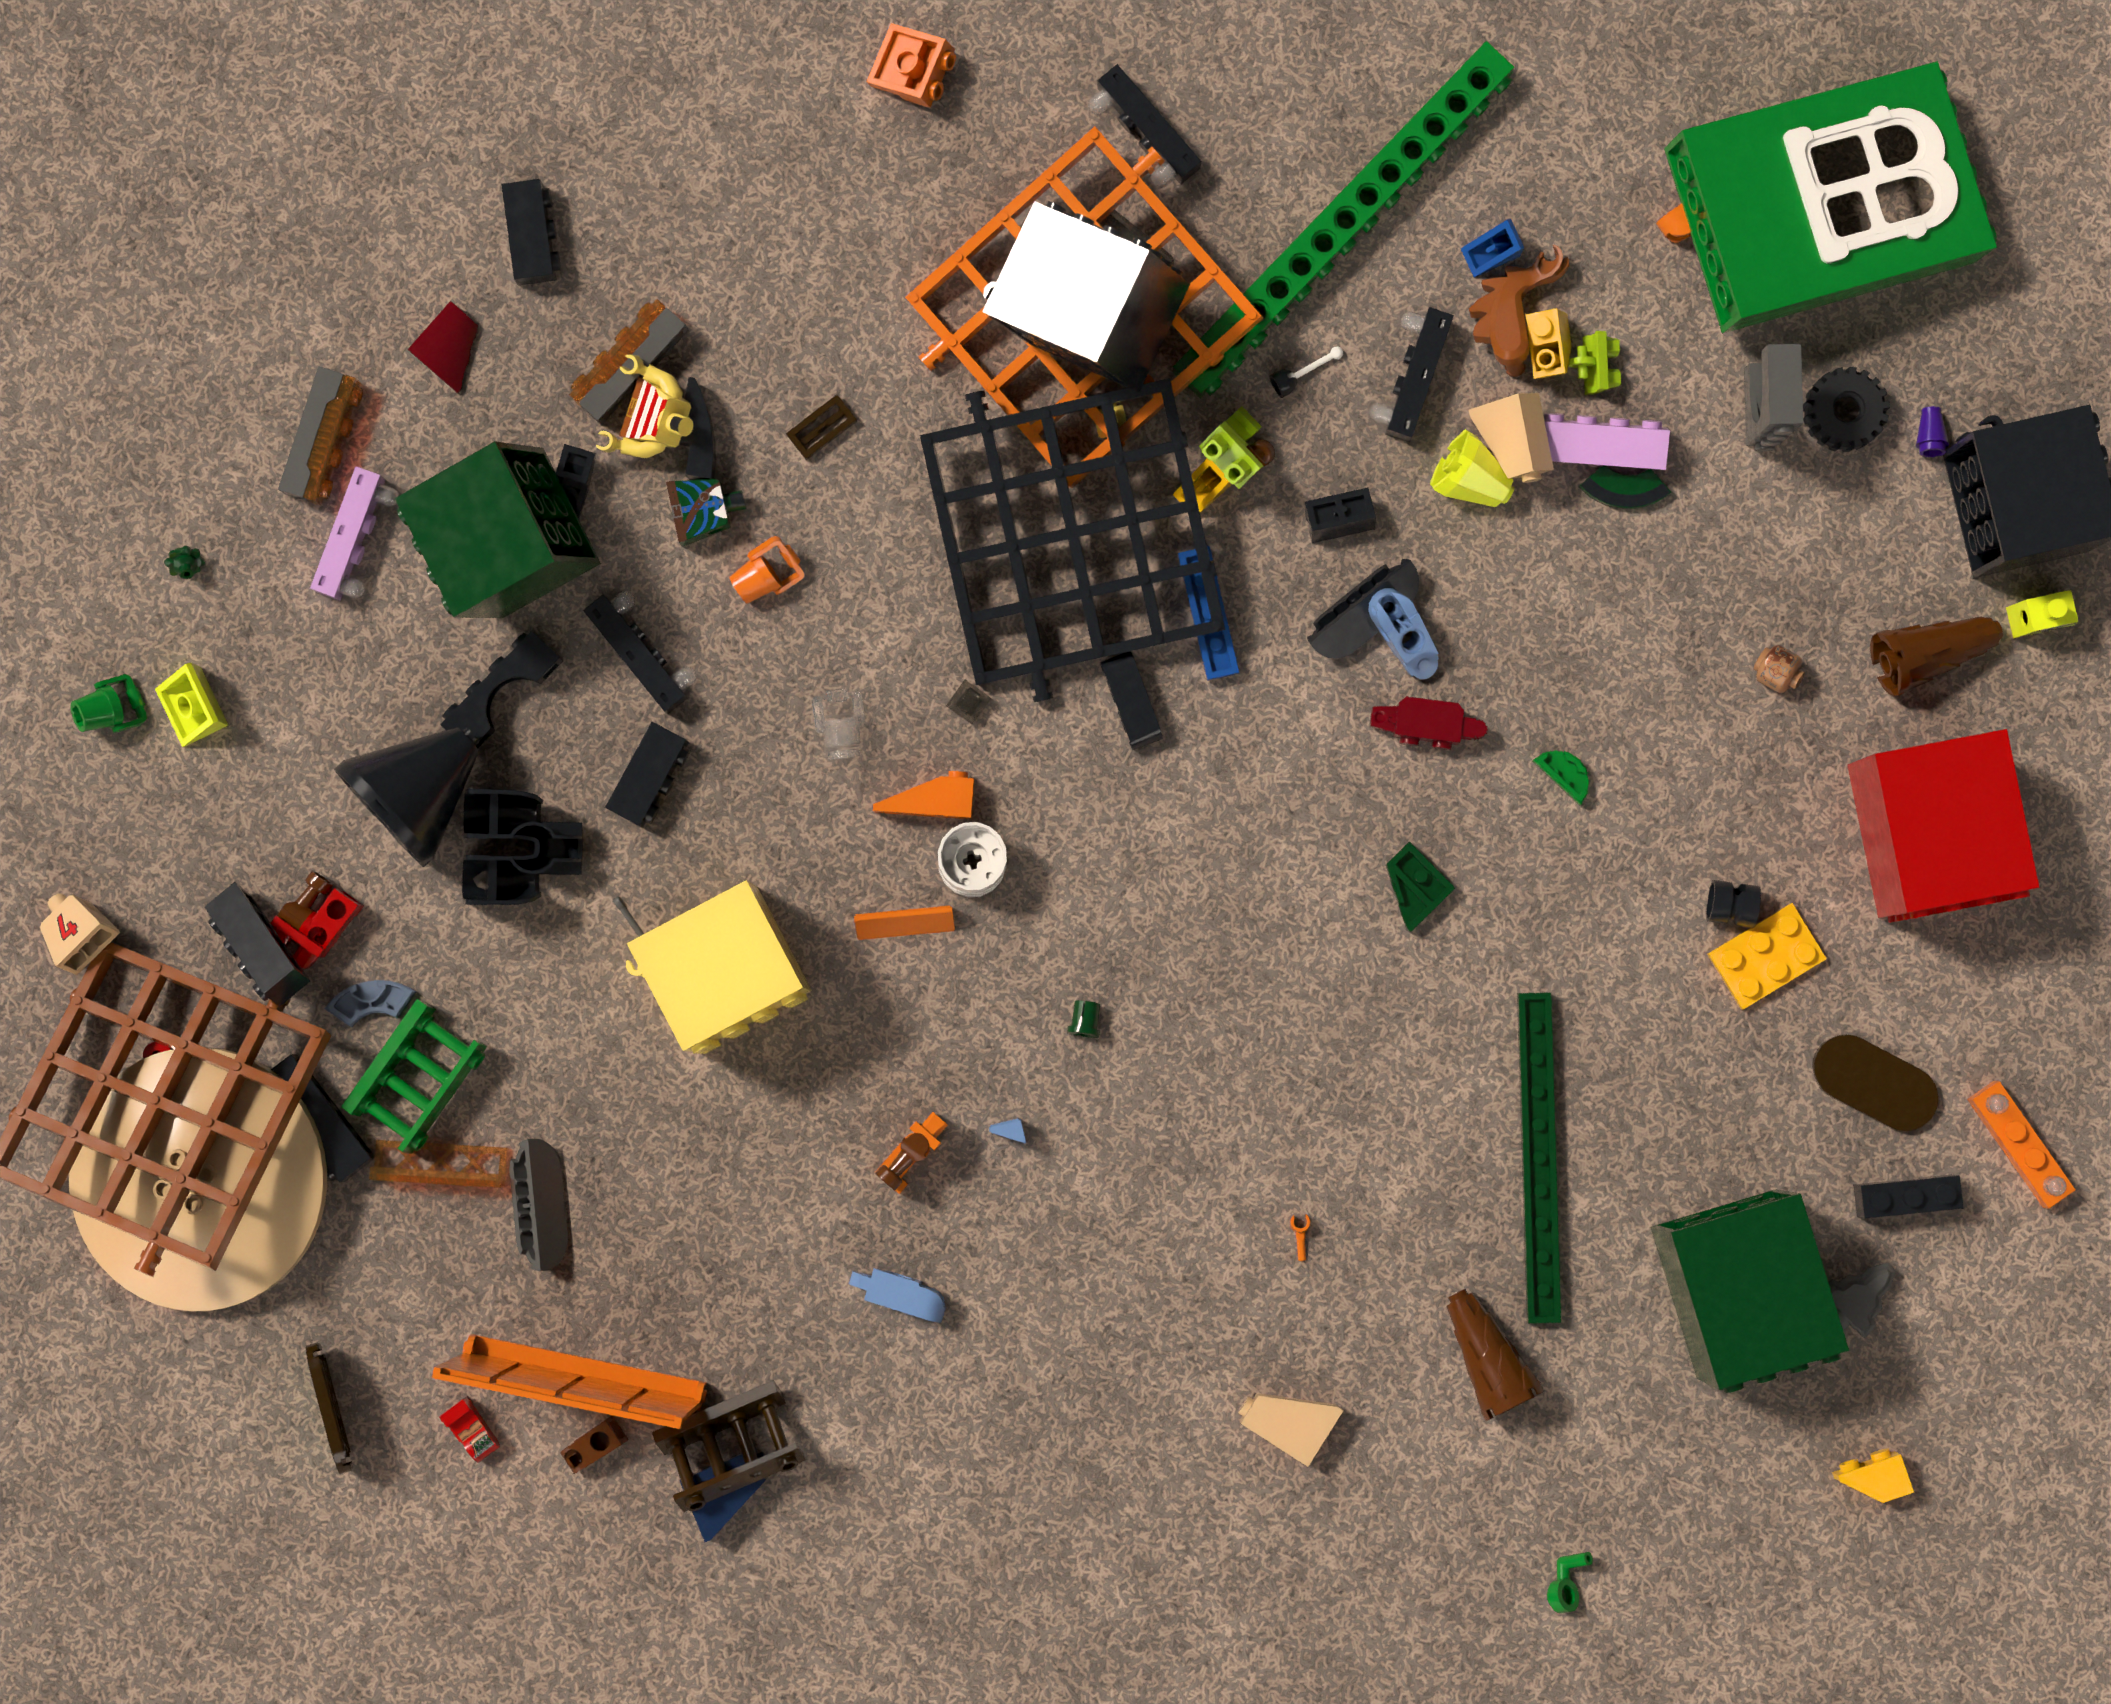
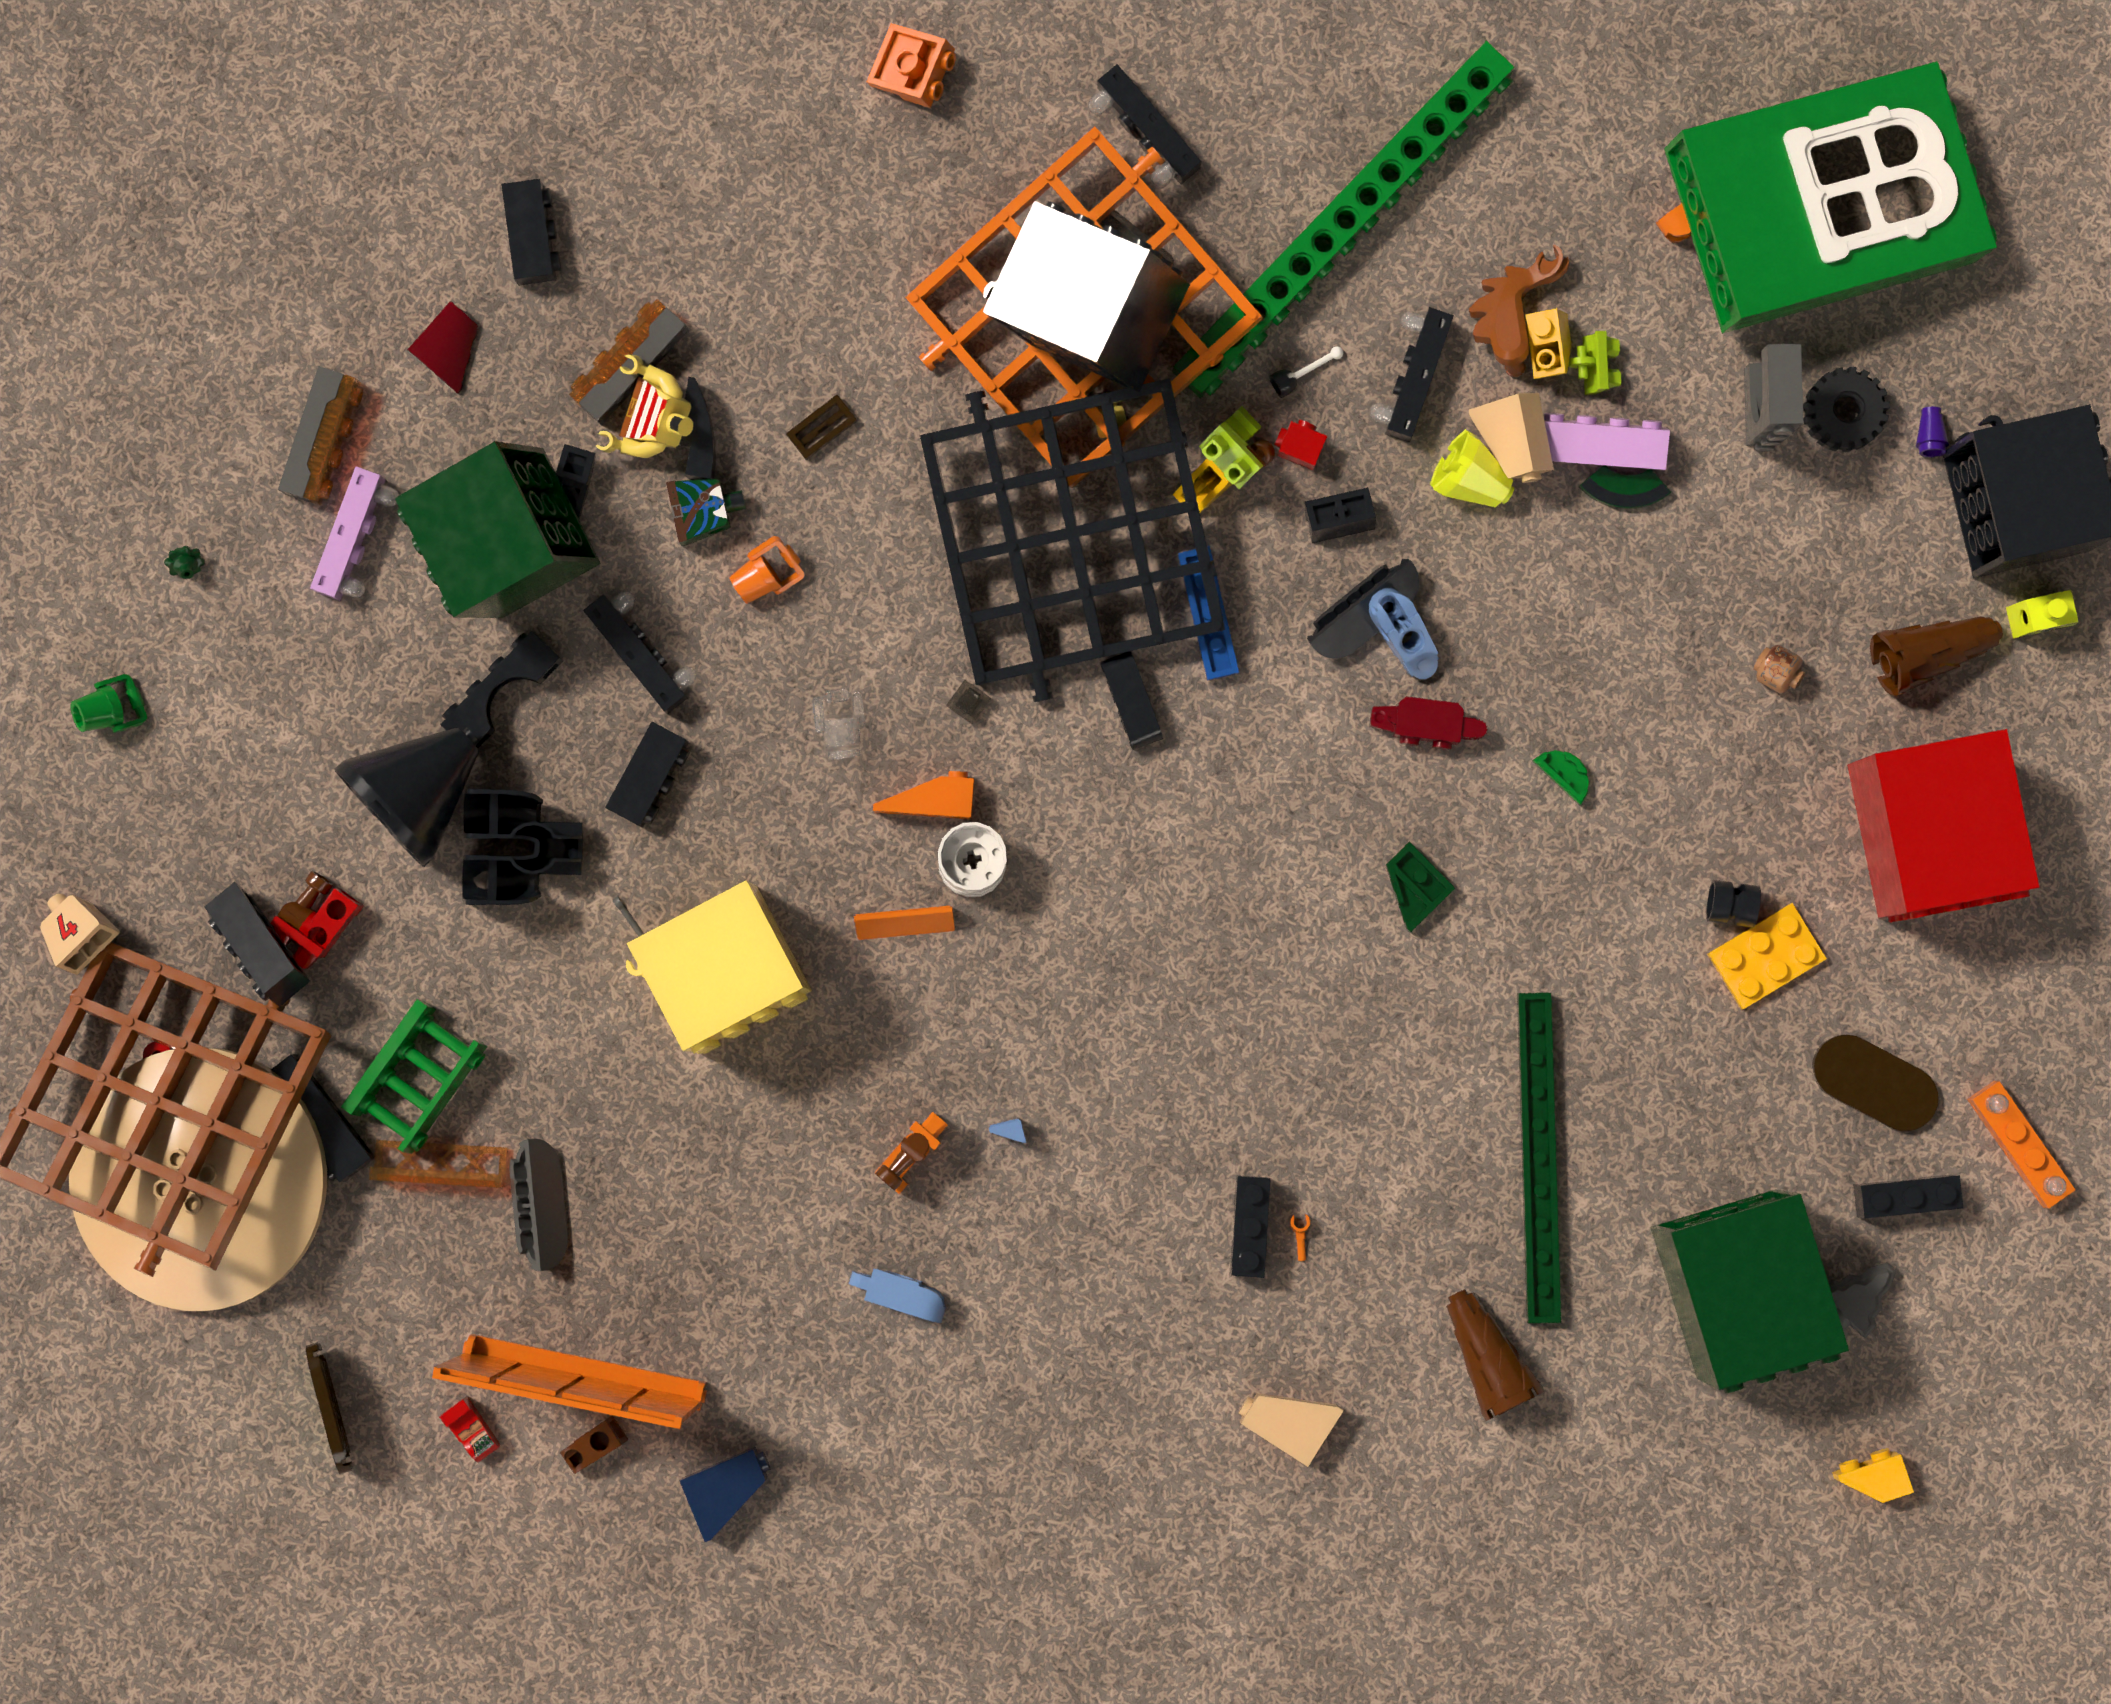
(190, 704): neon yellow slope -> none
(370, 998): sand blue tile -> none
(705, 1426): dark brown fence -> none
(1085, 1019): dark green bush -> none
(1250, 1226): none -> black arch
(1300, 443): none -> red brick
(1493, 248): blue slope -> none
(1563, 1593): green plate -> none

